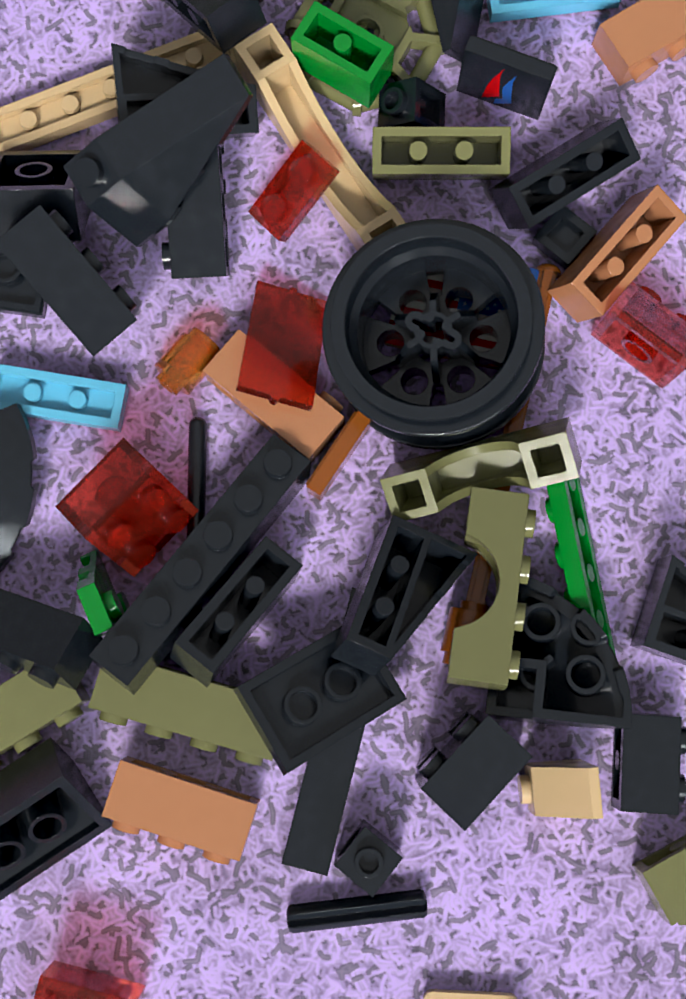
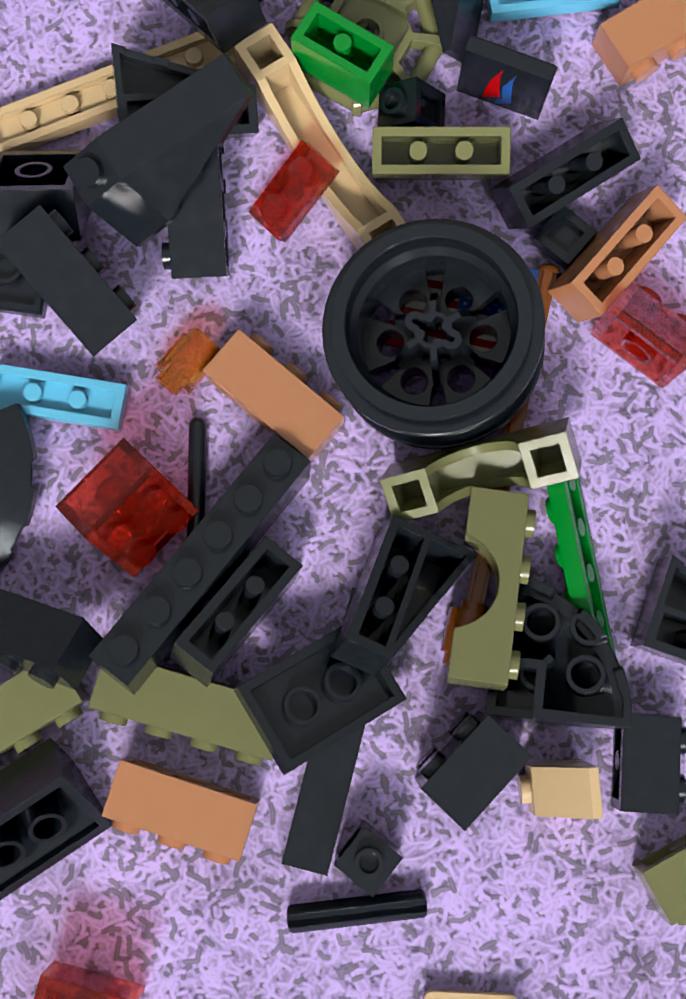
(98, 594): green wing -> none
(282, 346): clear red piece -> none
(338, 455): dark orange tile -> none

